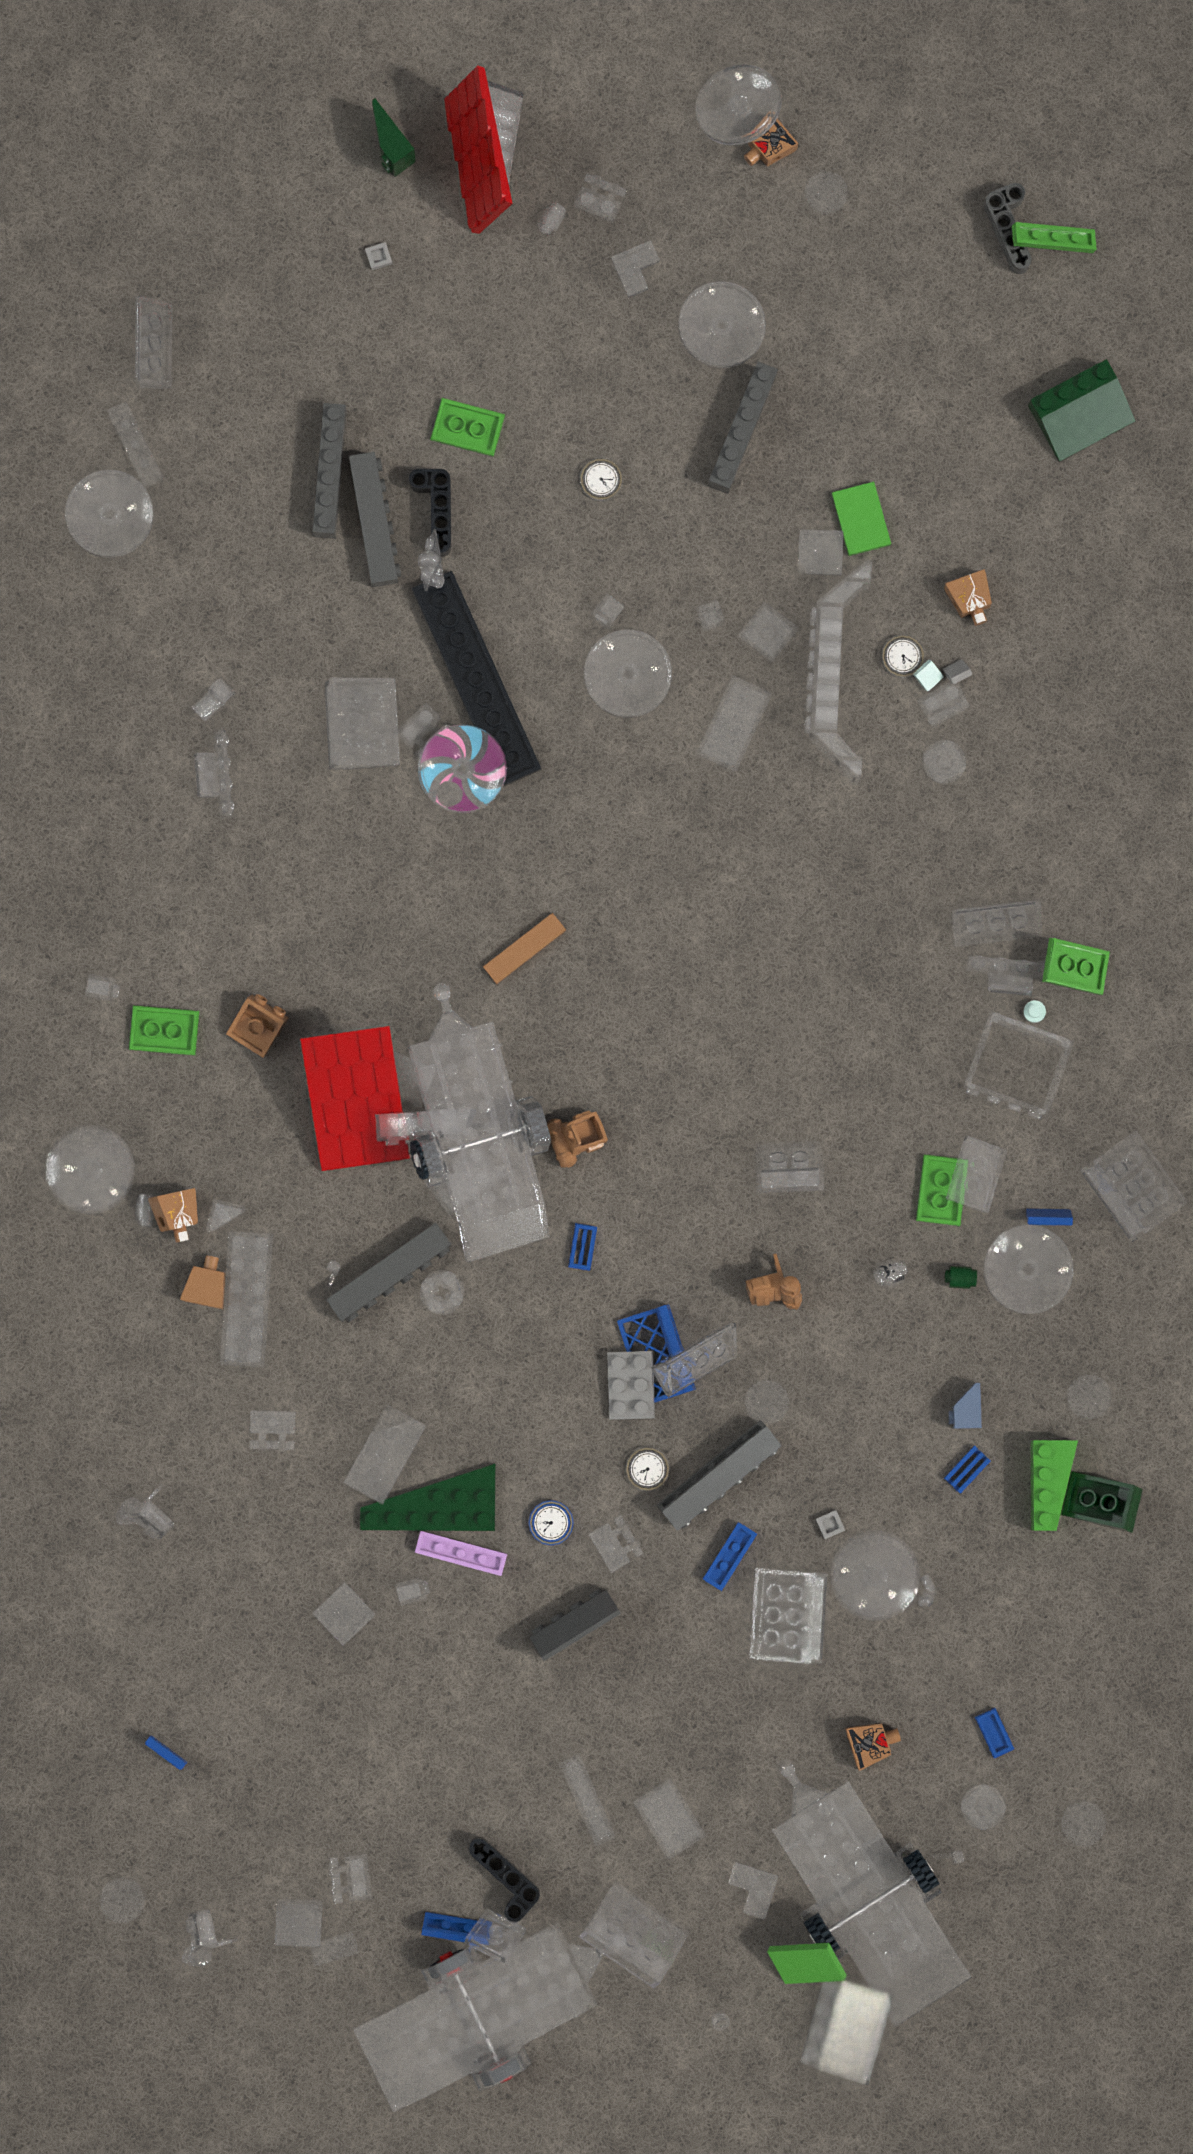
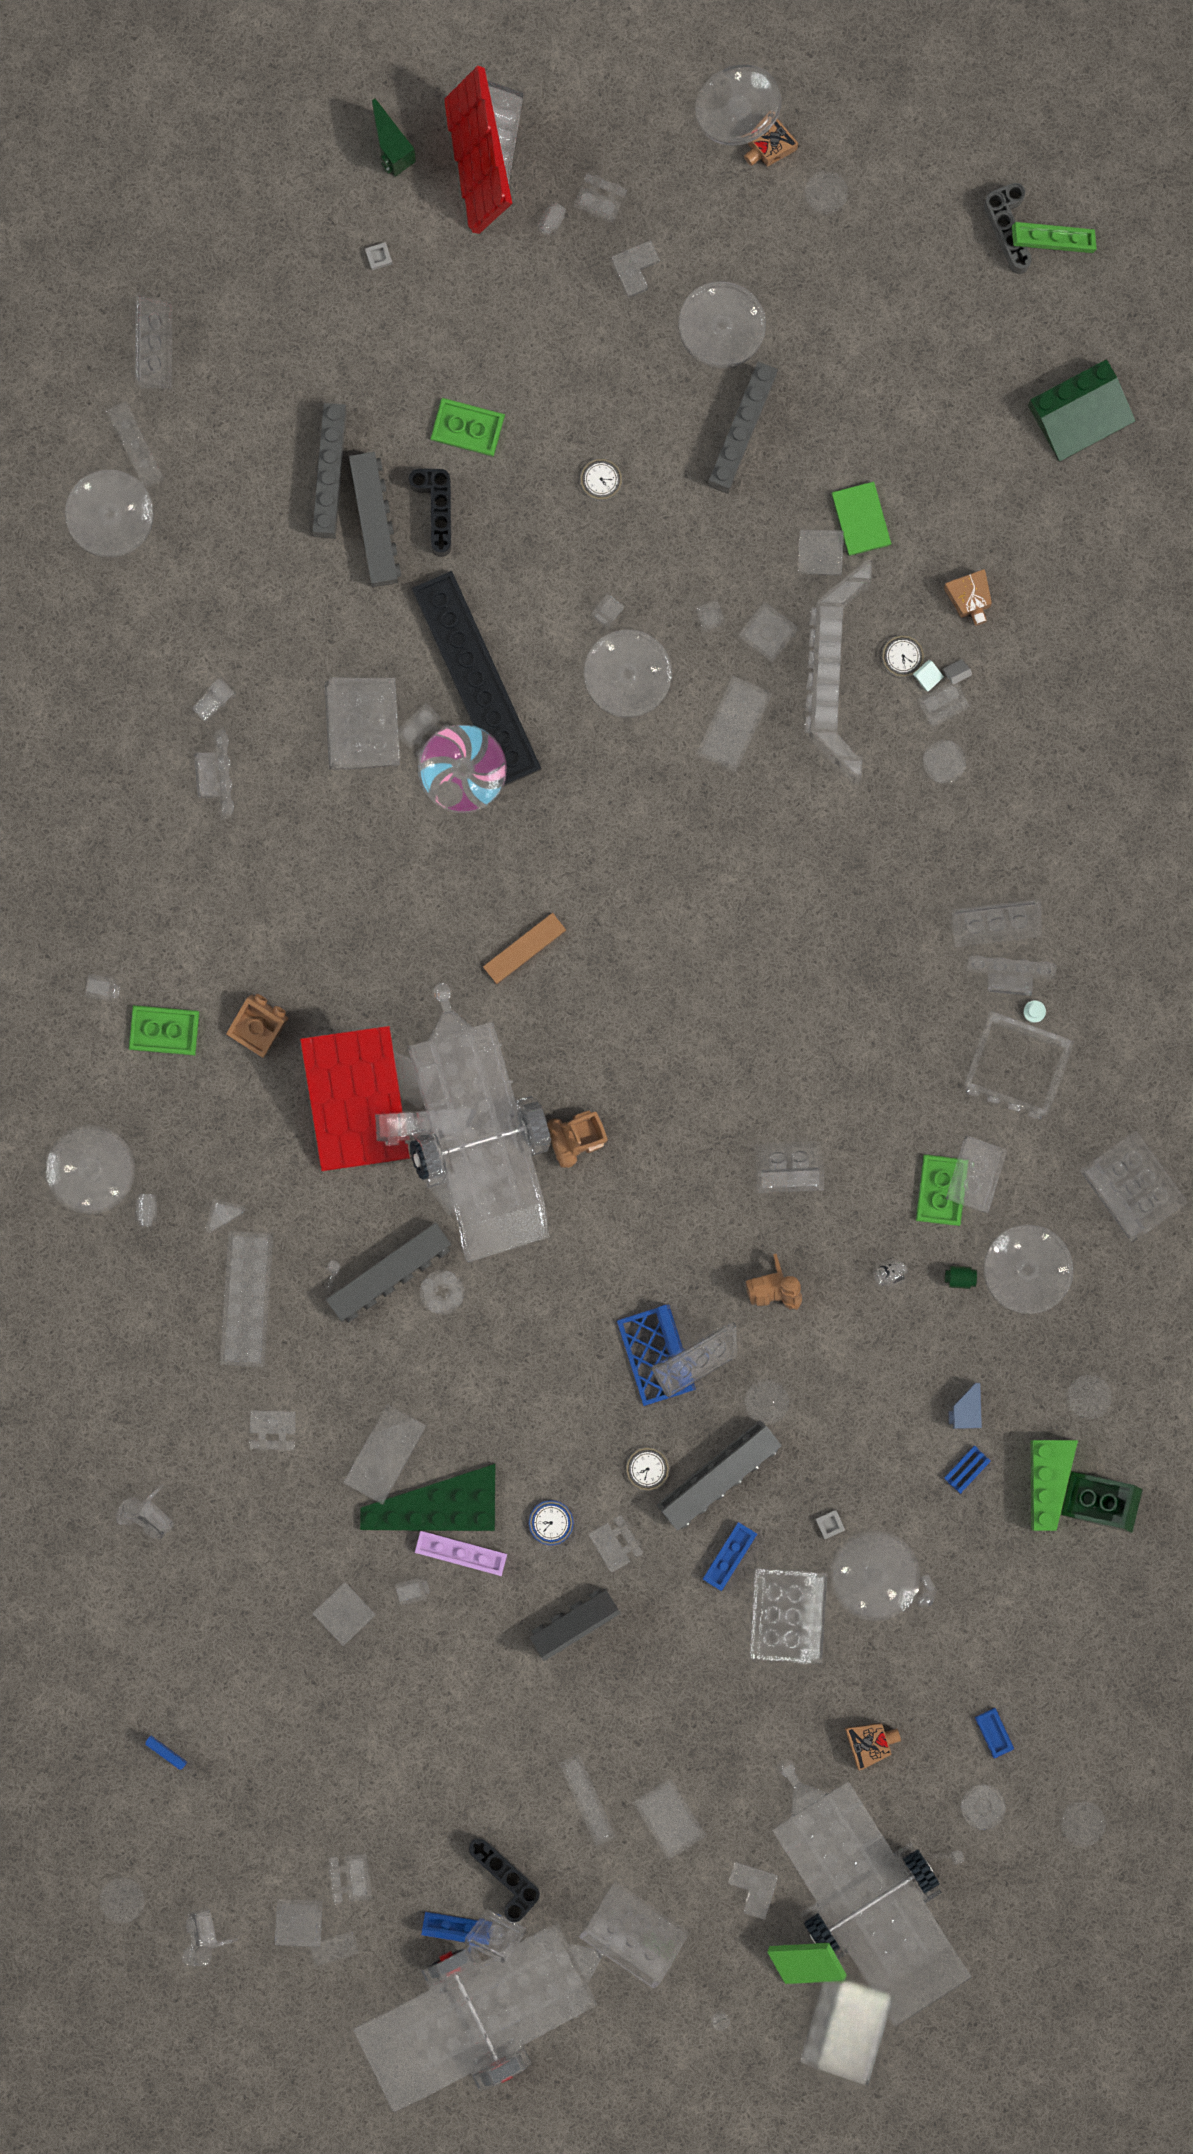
(175, 1212): medium nougat torso -> none
(205, 1285): medium nougat torso -> none
(431, 563): clear hinge -> none
(585, 1229): blue tile -> none
(631, 1385): light grey plate -> none
(1049, 1217): blue tile -> none
(1075, 966): bright green tile -> none

